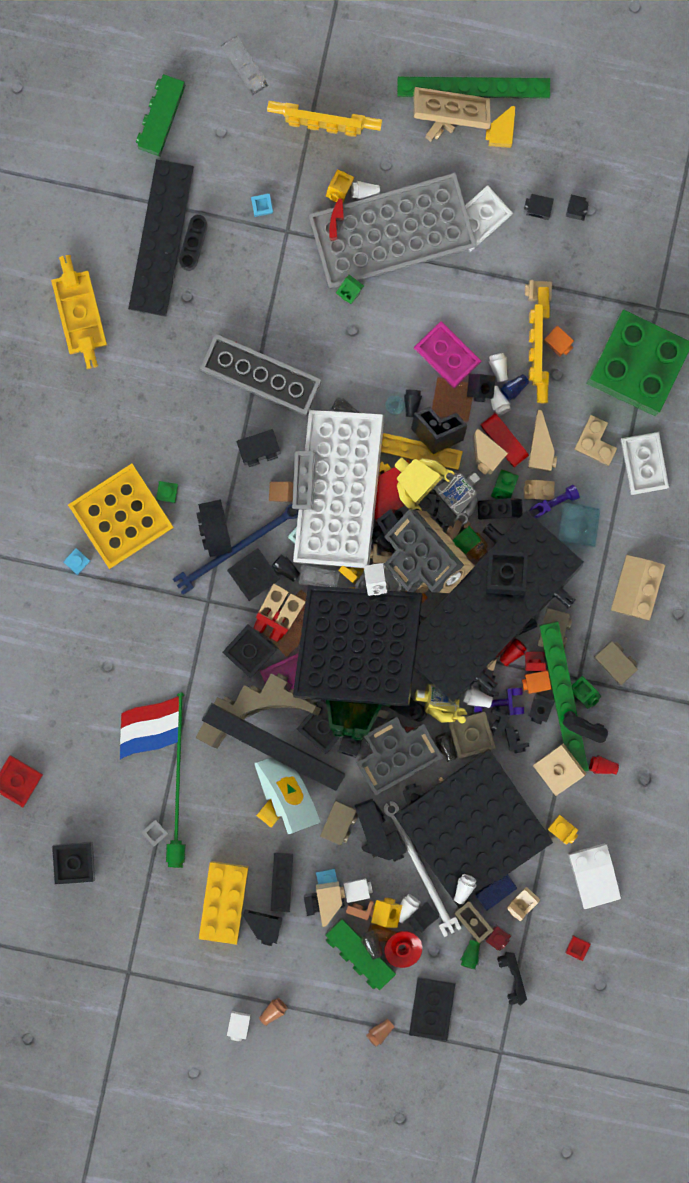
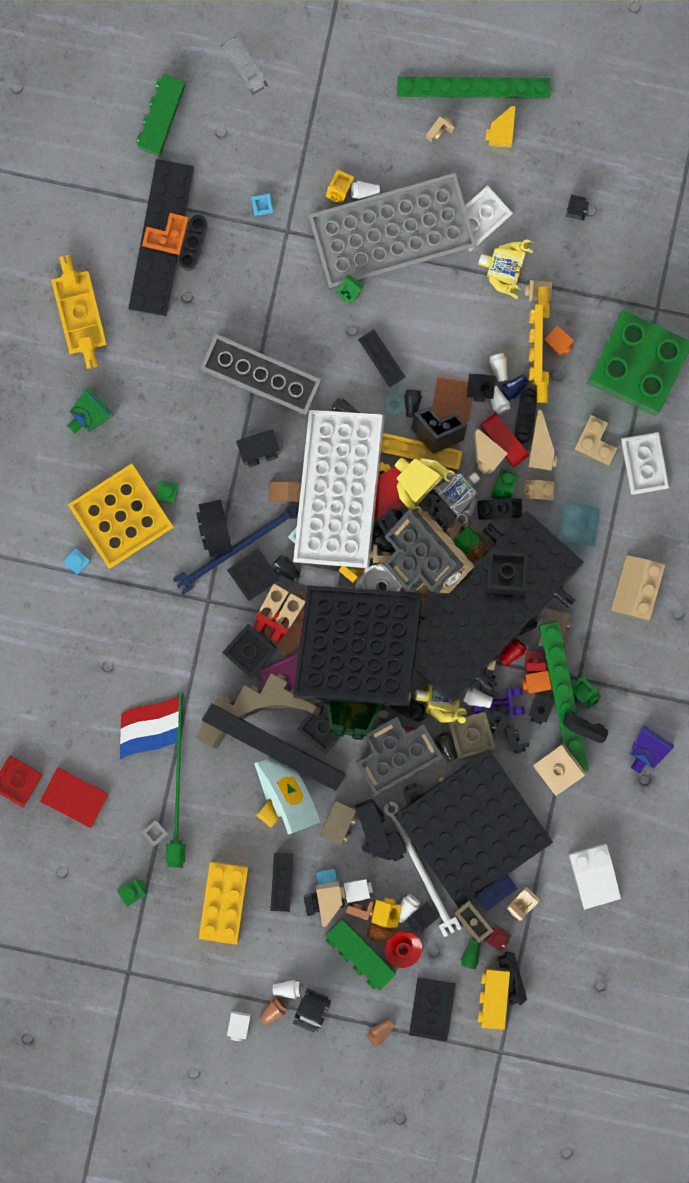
(73, 863): black brick -> none
(74, 797): none -> red tile
(89, 412): none -> green torso
(132, 891): none -> green bracket
(169, 240): none -> orange plate
(264, 926): black slope -> none
(288, 989): none -> white cone
(303, 480): light grey plate -> none
(311, 1010): none -> black brick
(314, 121): yellow plate -> none
(337, 215): red slope -> none
(349, 746): black bracket -> none
(372, 944): clear smoke cone -> none
(375, 579): white brick -> none
(381, 358): none -> black plate
(447, 354): dark pink tile -> none
(451, 108): tan plate -> none
(465, 886): white cone -> none
(494, 998): none -> yellow brick
(506, 266): none -> light yellow torso
(526, 415): none -> black piece
(539, 206): black brick -> none
(544, 506): dark purple bar -> none
(563, 830): yellow bracket -> none
(577, 948): red tile -> none
(601, 765): red cone -> none
(616, 662): dark tan brick -> none
(649, 749): none -> dark purple torso

